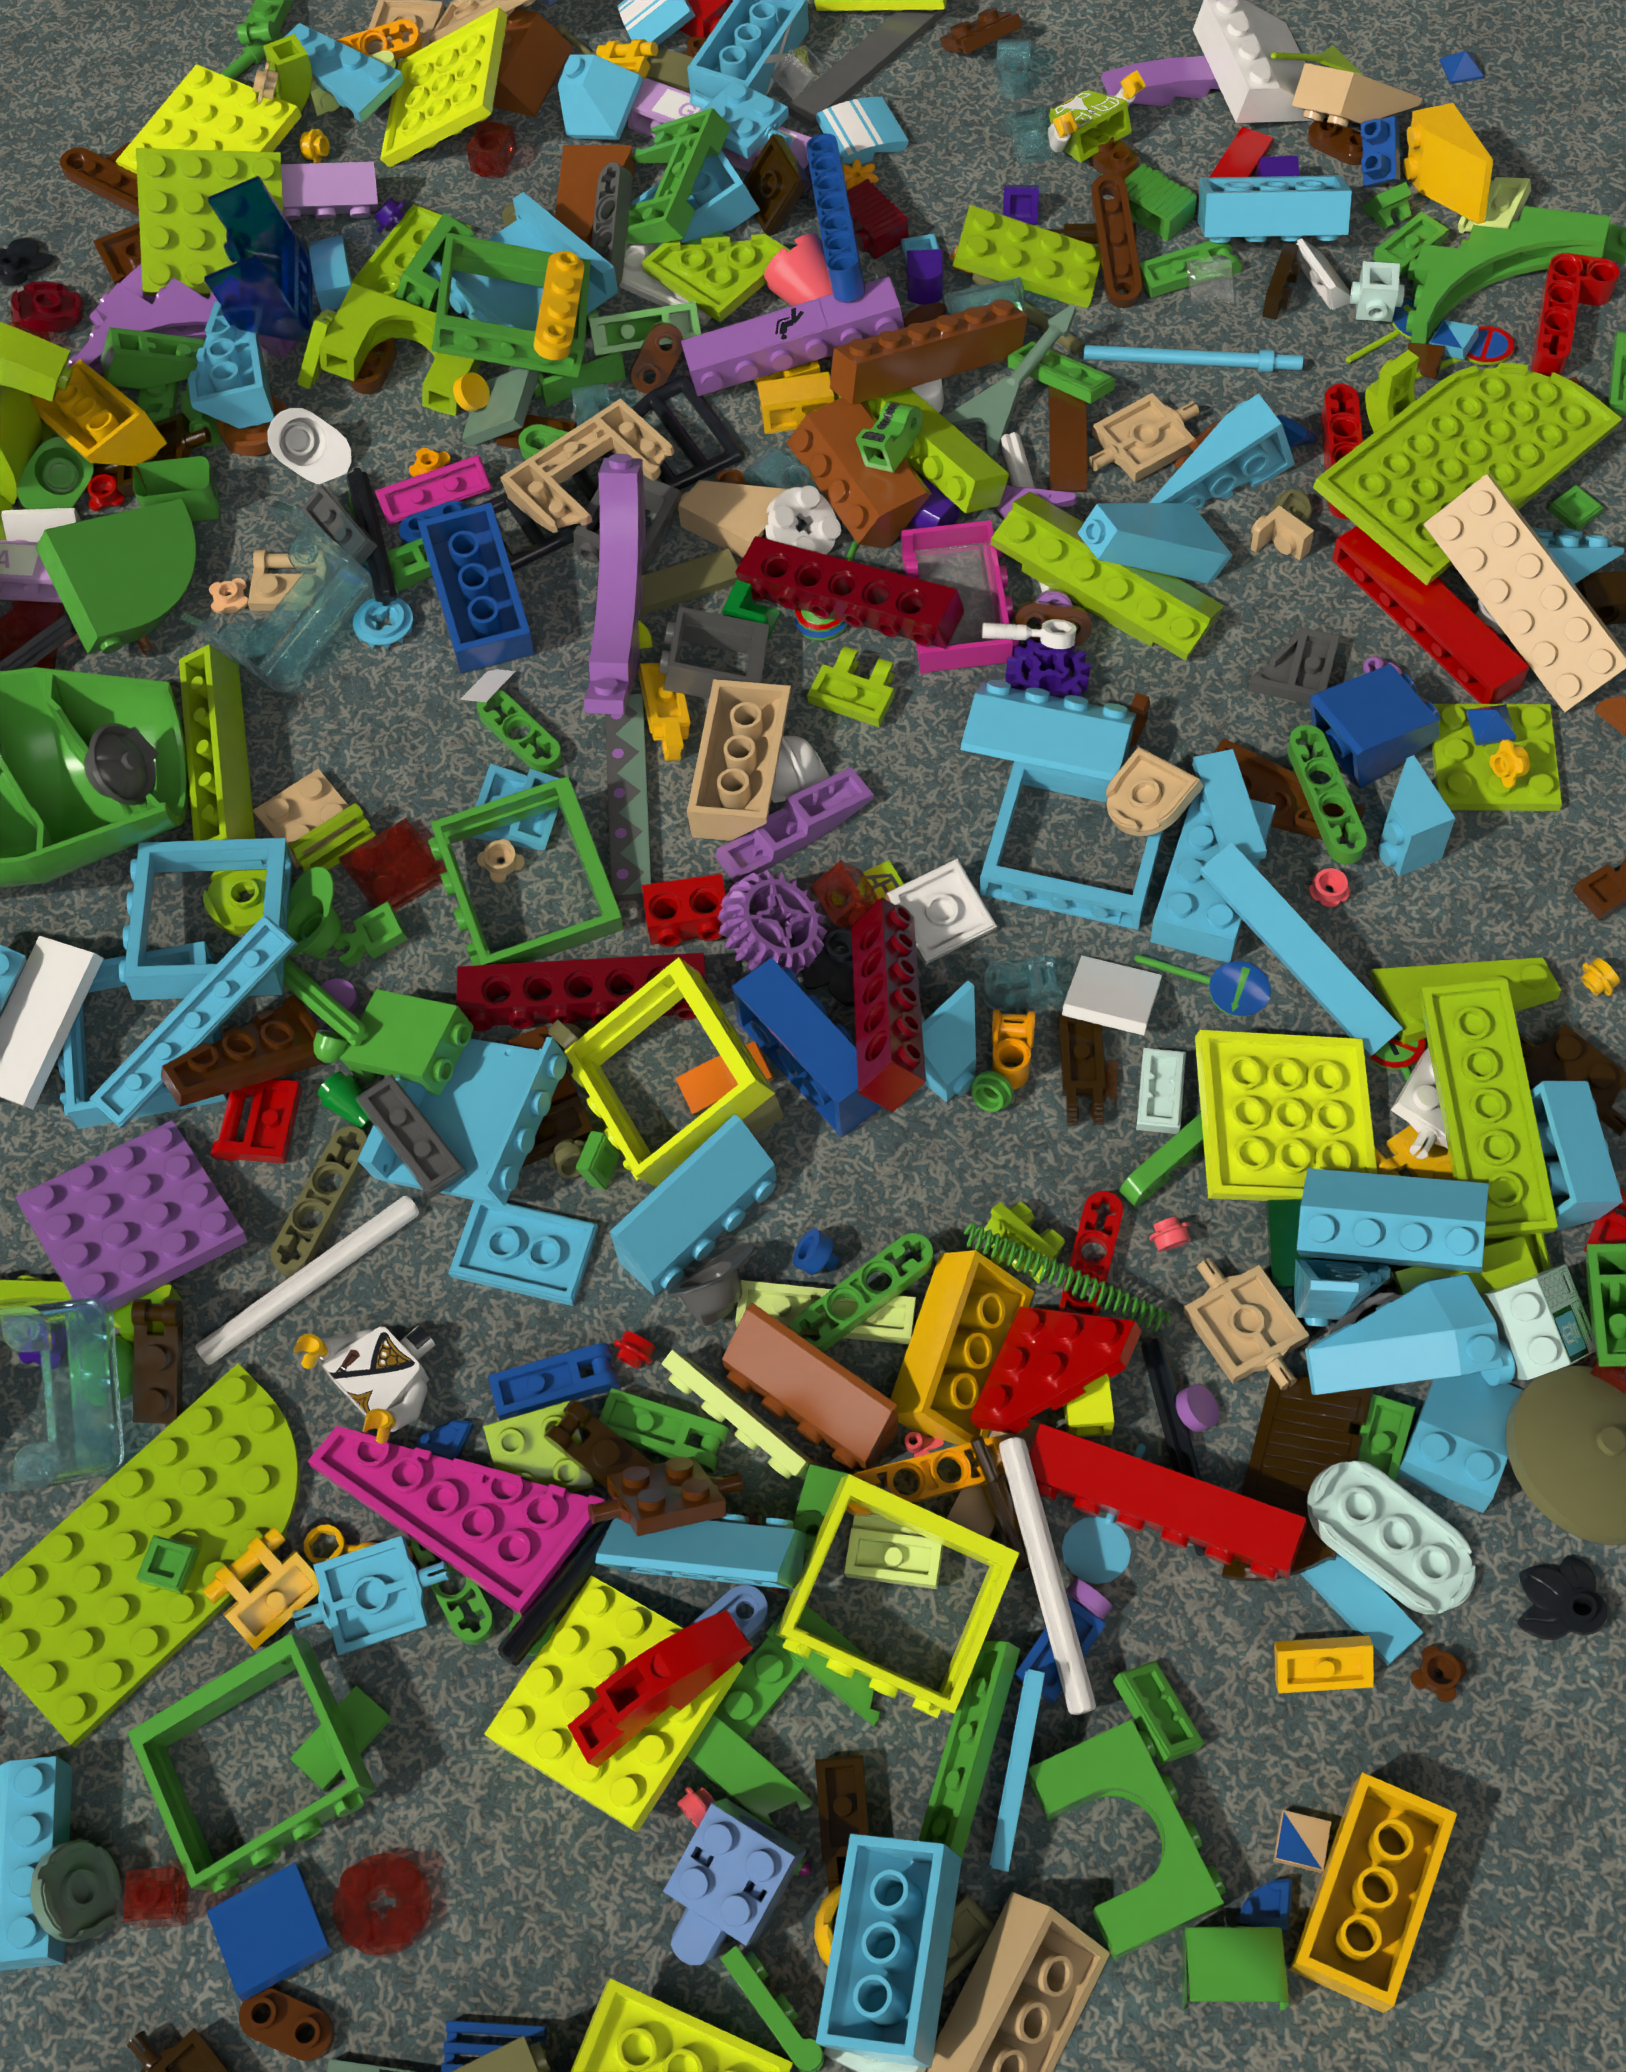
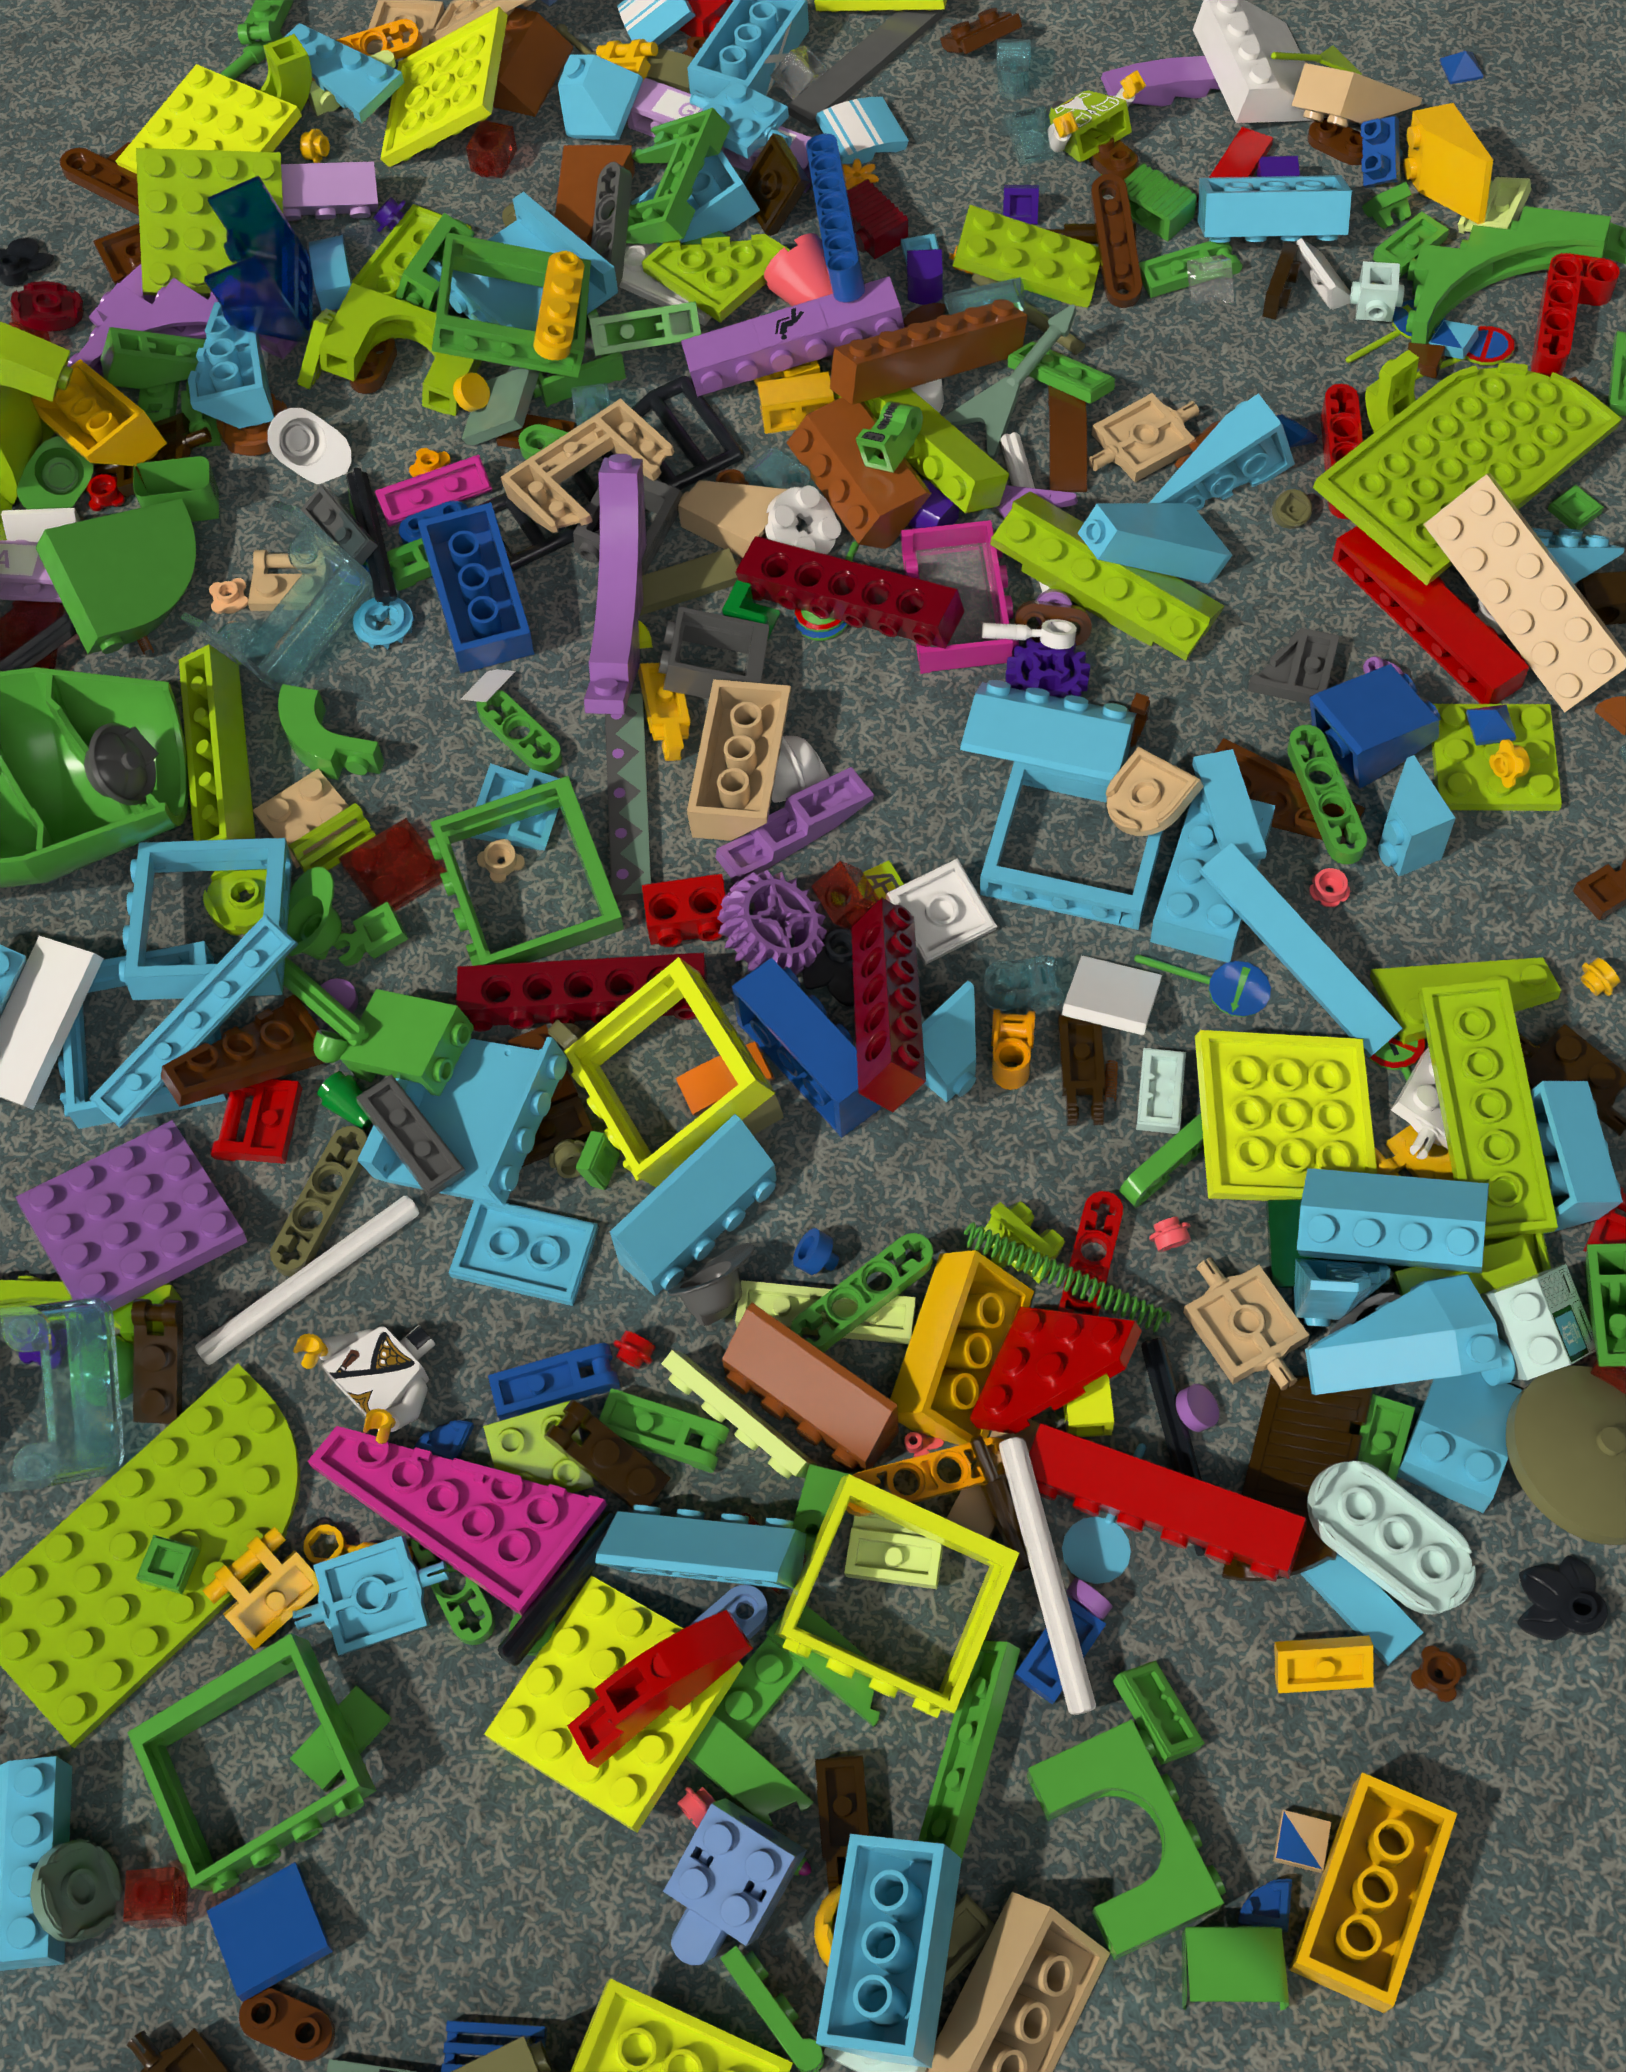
(265, 83): tan plate -> none
(316, 747): none -> bright green arch
(403, 1922): clear red plate -> none
(655, 358): reddish brown plate -> none
(665, 1496): reddish brown plate -> none
(852, 695): lime plate -> none
(992, 1091): bright green plate -> none
(1017, 1770): medium azure tile -> none
(1264, 360): medium azure bar -> none
(1286, 532): tan bracket -> none

